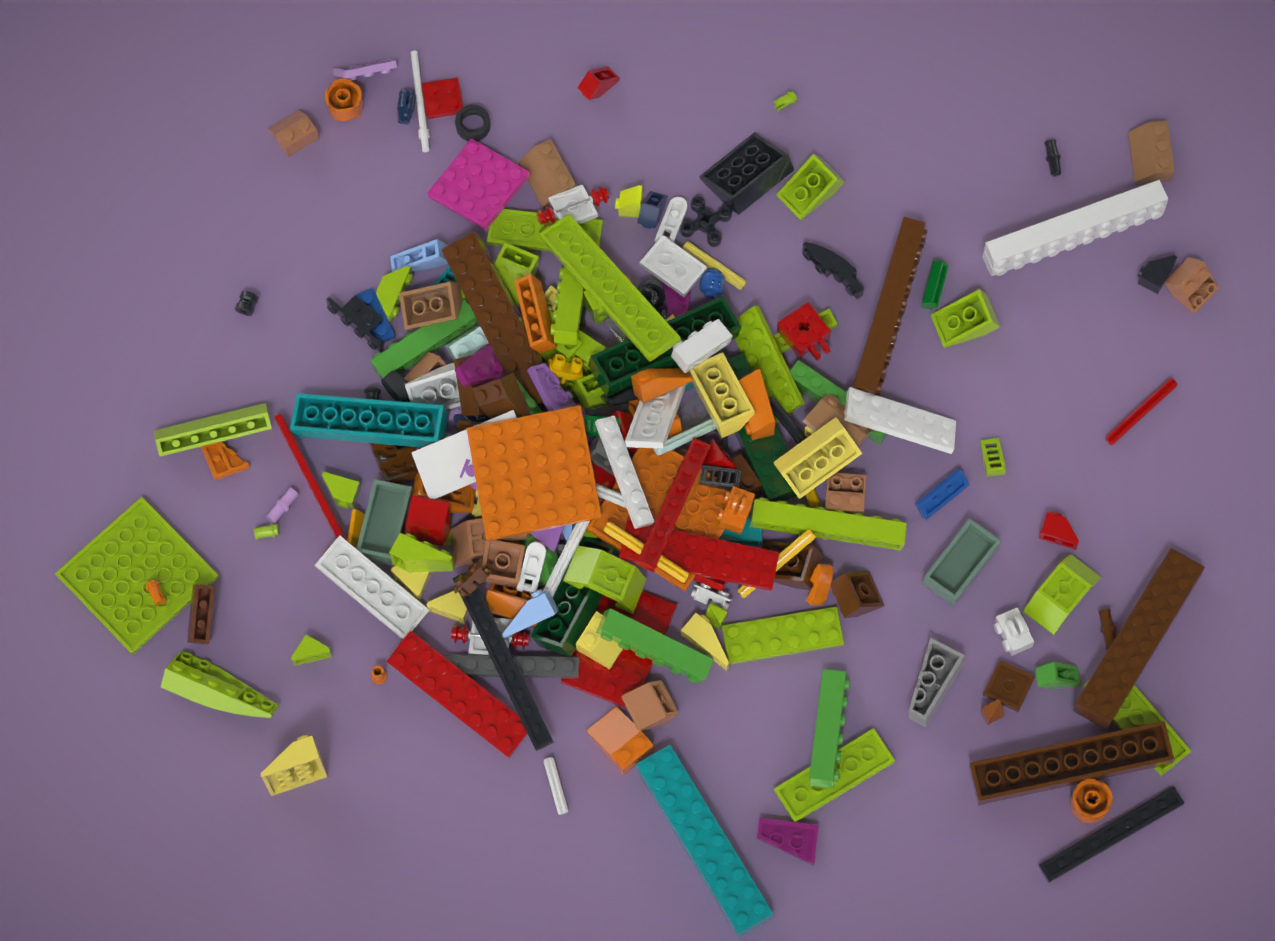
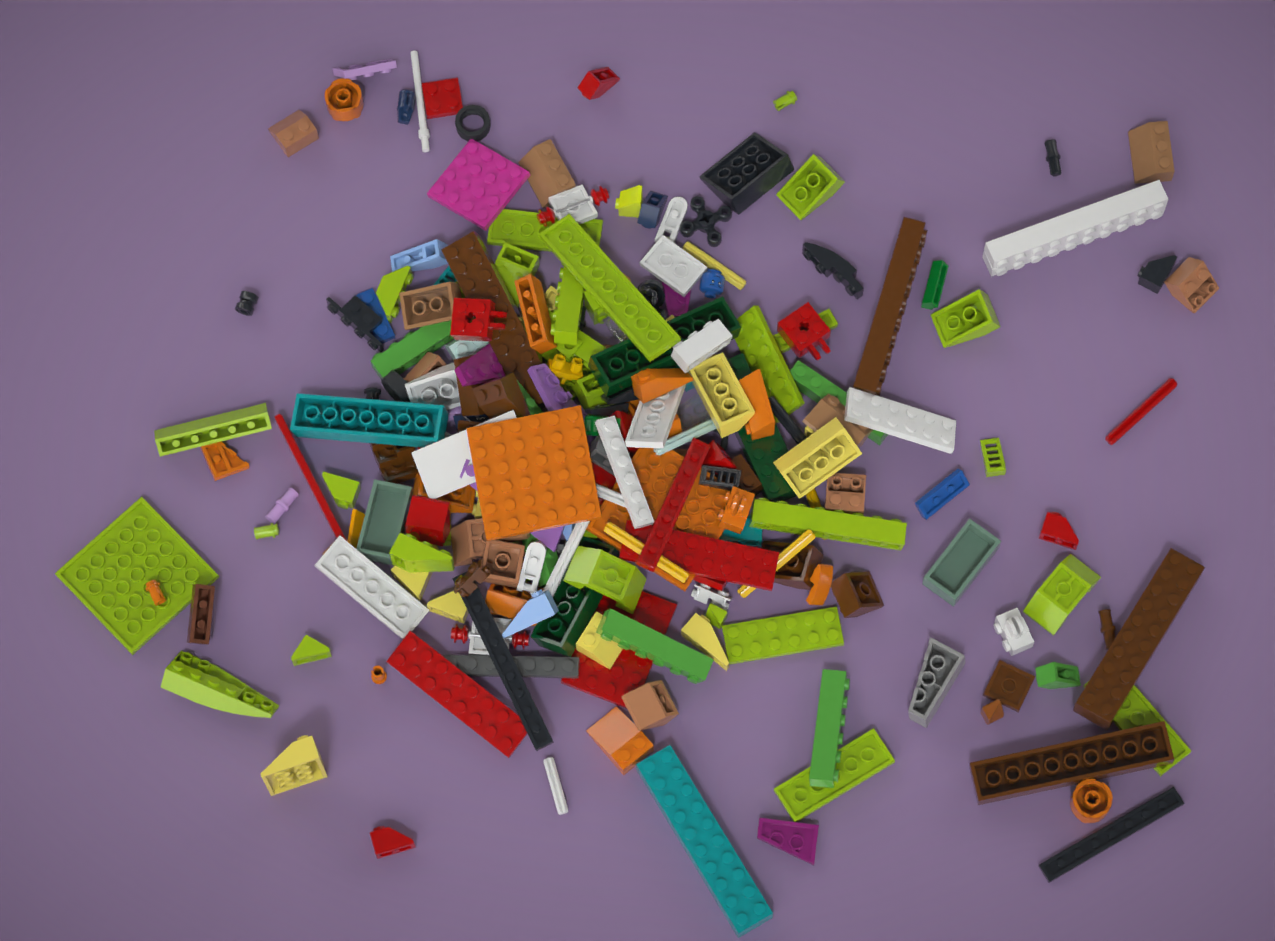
(389, 841): none -> red slope
(482, 327): none -> red hinge

